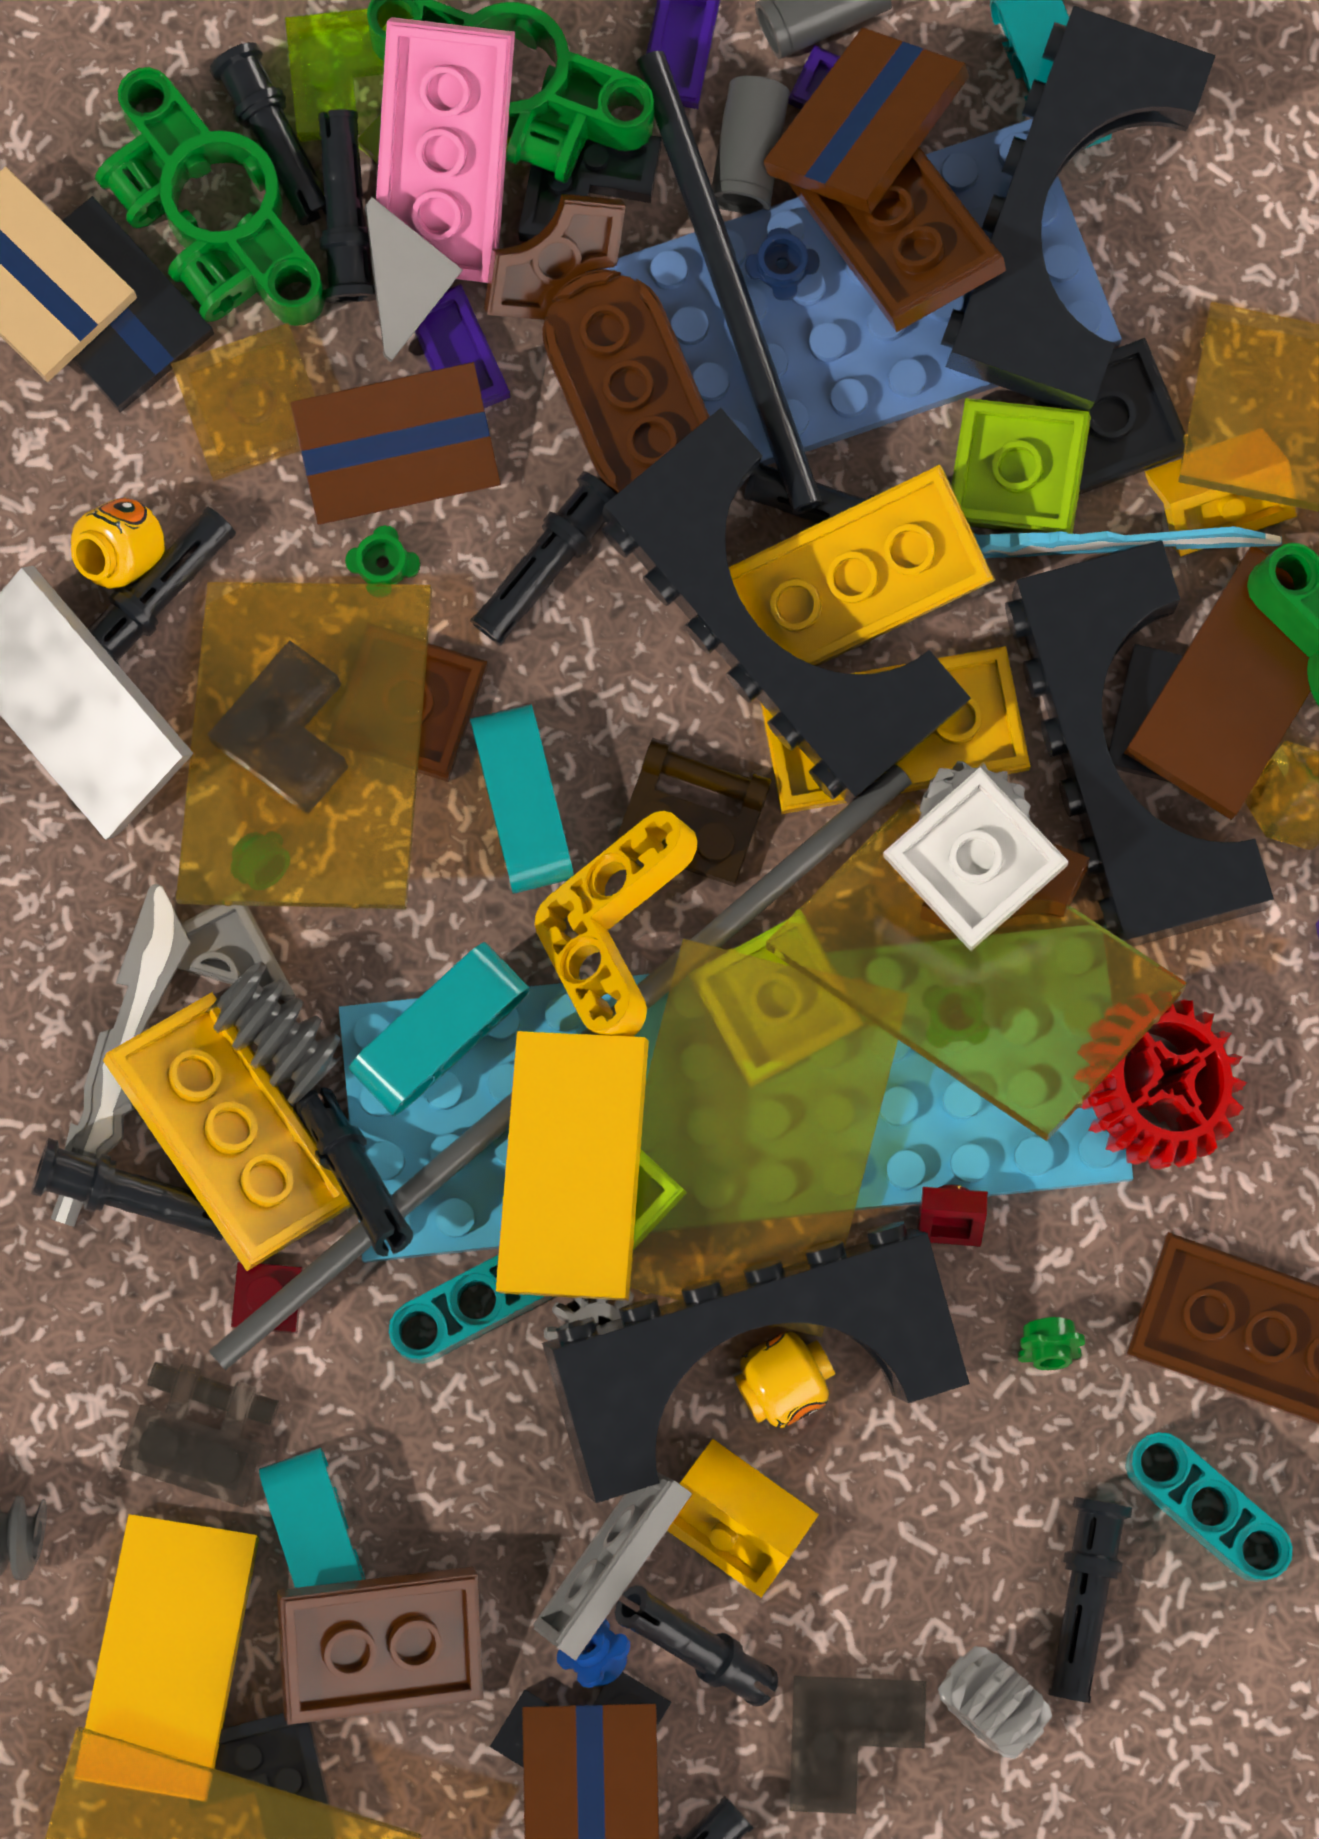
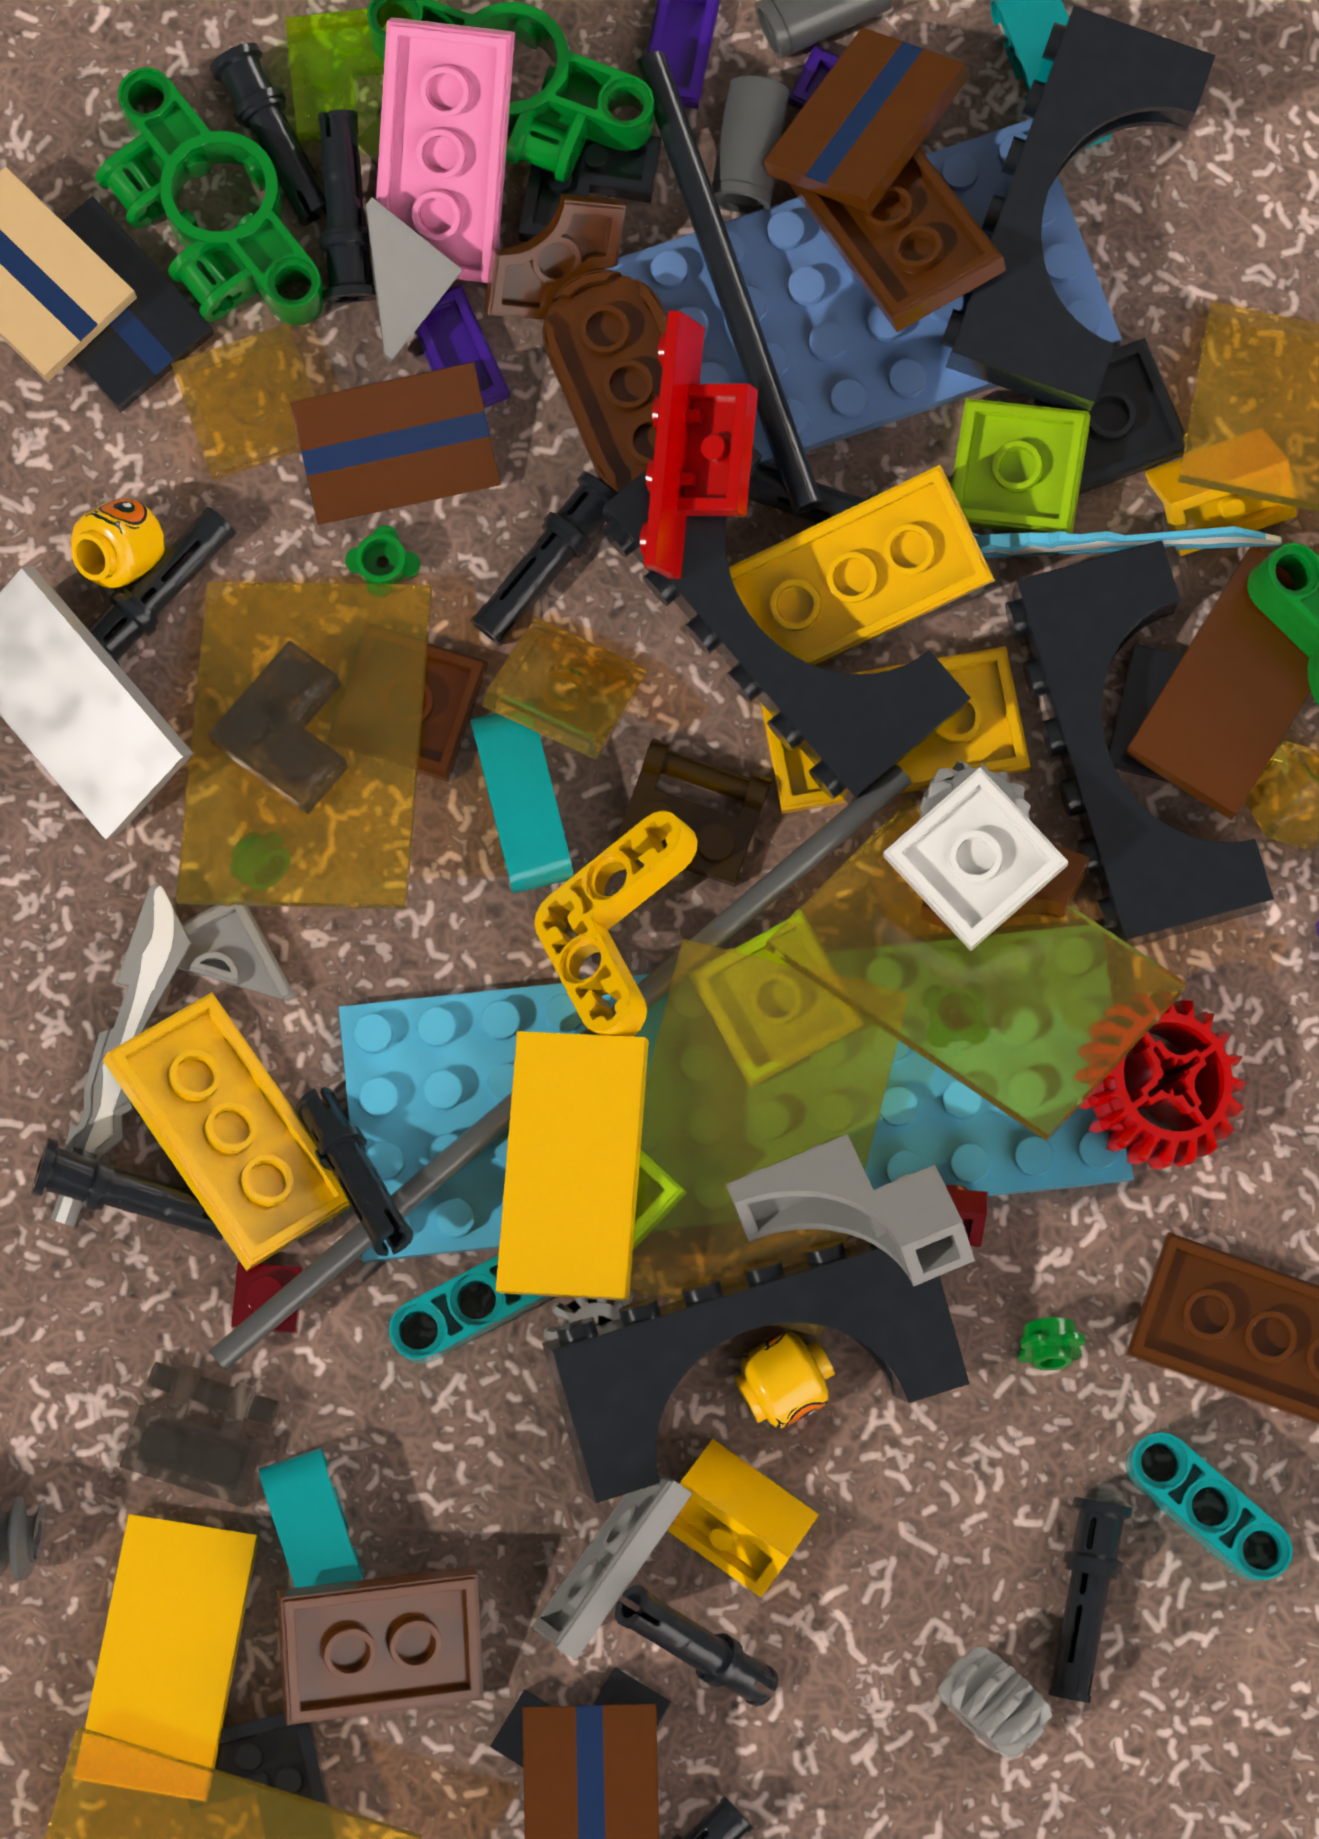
(276, 1032): dark grey piece -> none
(439, 1028): teal beam -> none
(565, 688): none -> clear yellow tile
(600, 1660): blue plate -> none
(699, 447): none -> red bracket
(782, 245): dark blue plate -> none
(831, 1192): none -> light grey arch
(835, 1718): clear smoke plate -> none

